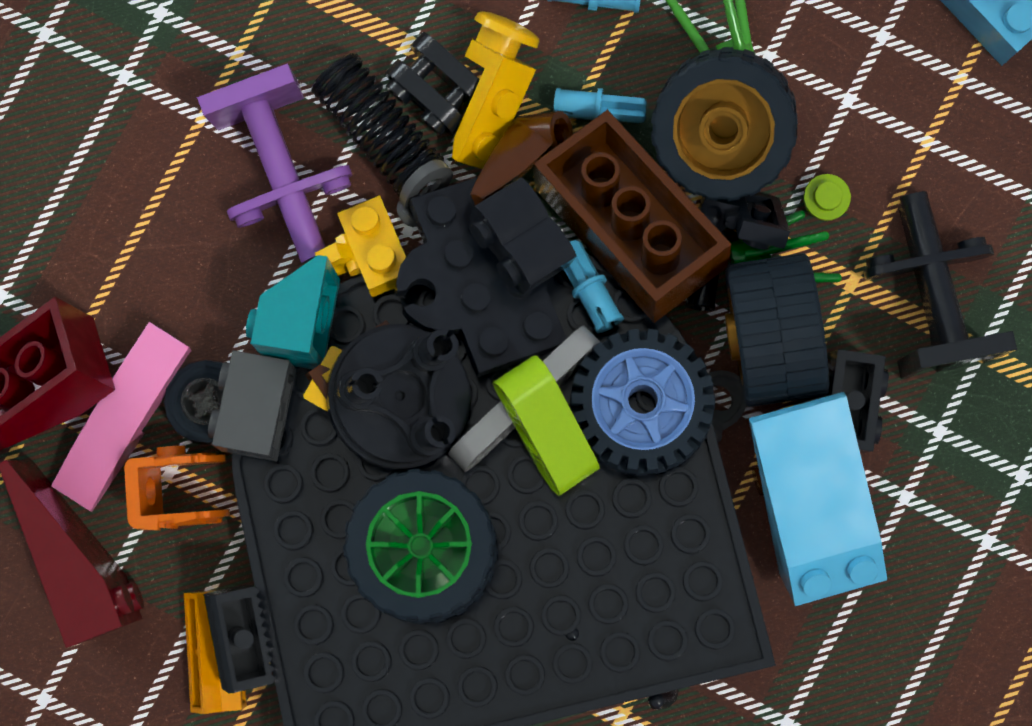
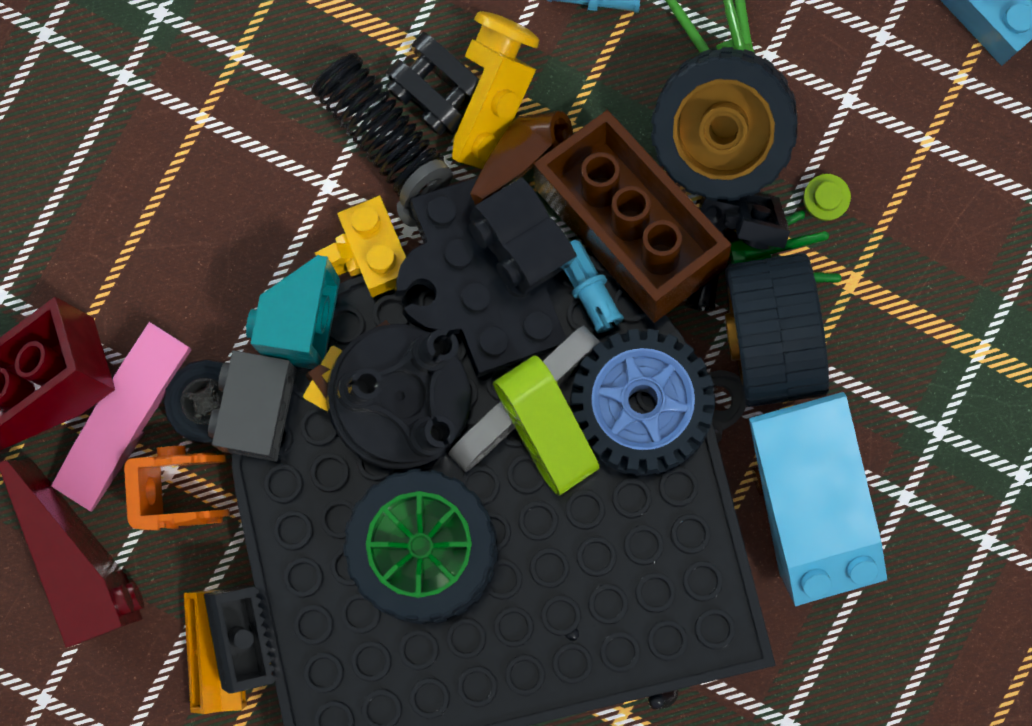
(255, 102): medium lavender piece -> none
(592, 104): medium azure axle -> none
(863, 382): black brick -> none
(945, 321): black piece -> none

